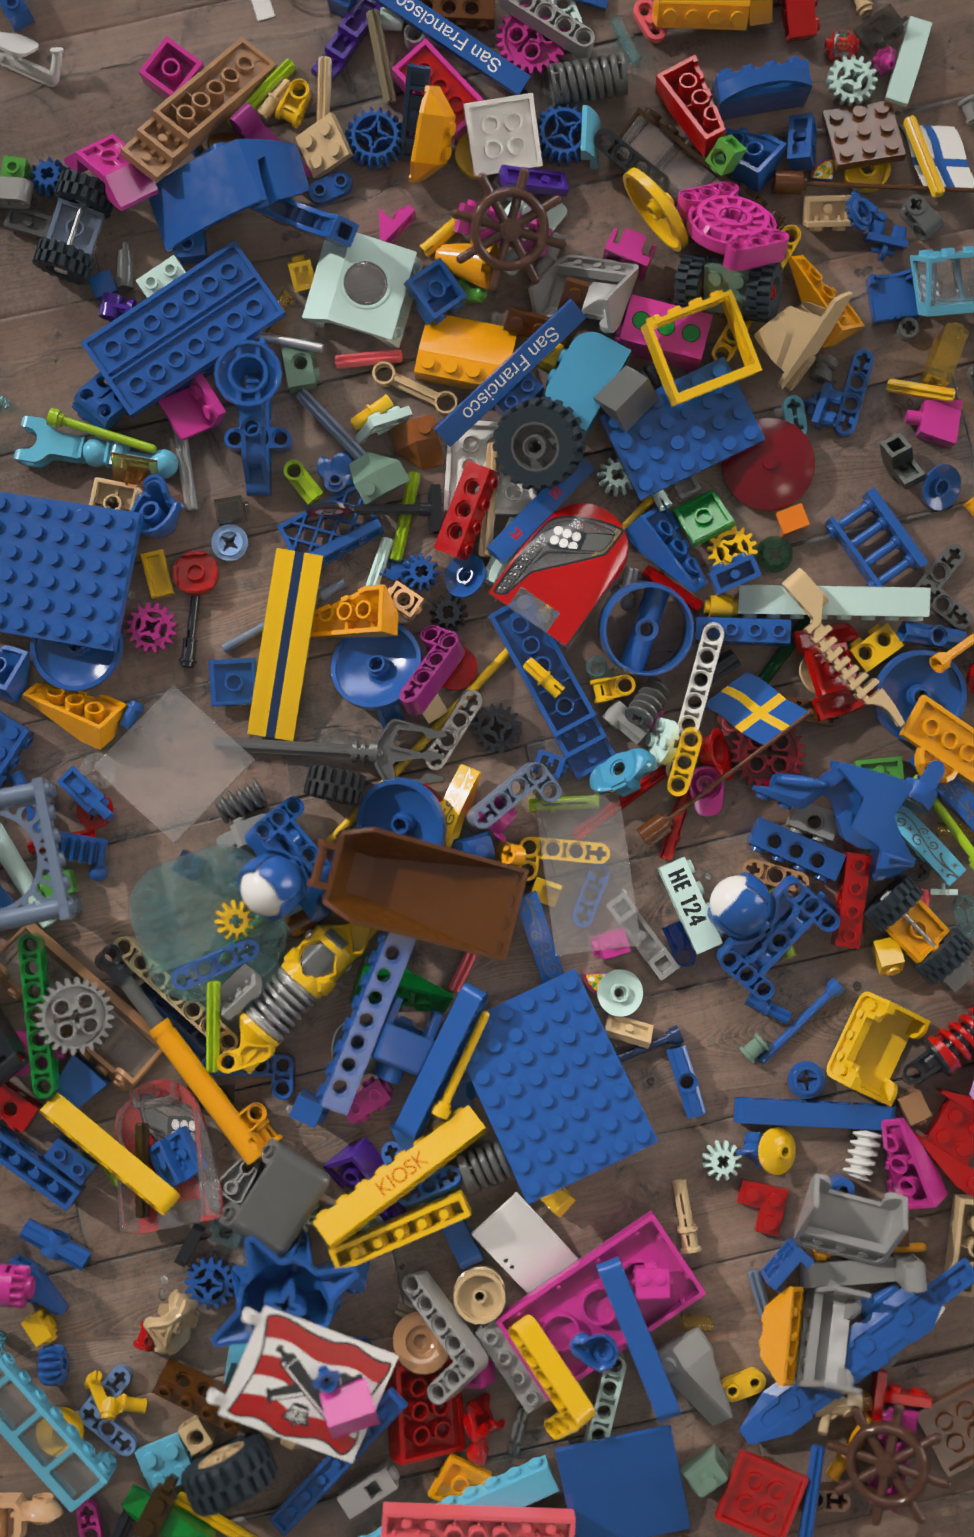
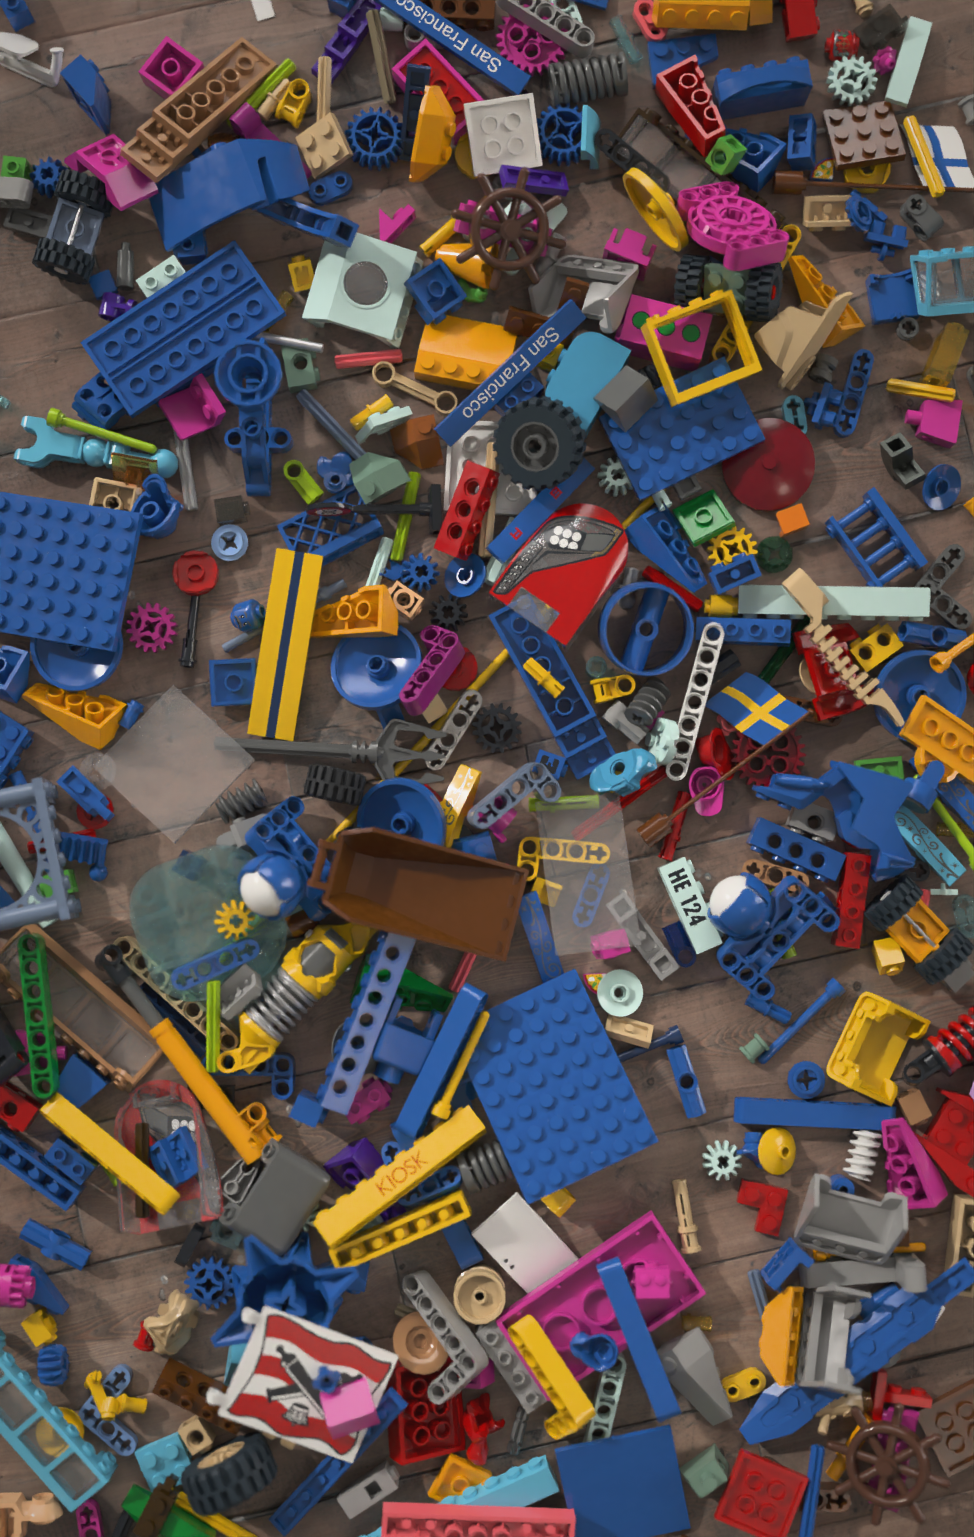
(78, 1036): light grey gear -> none
(89, 91): none -> blue slope
(157, 574): yellow tile -> none
(248, 615): none -> blue head
(503, 850): light orange piece -> none
(670, 52): none -> blue wing
(679, 771): yellow beam -> none

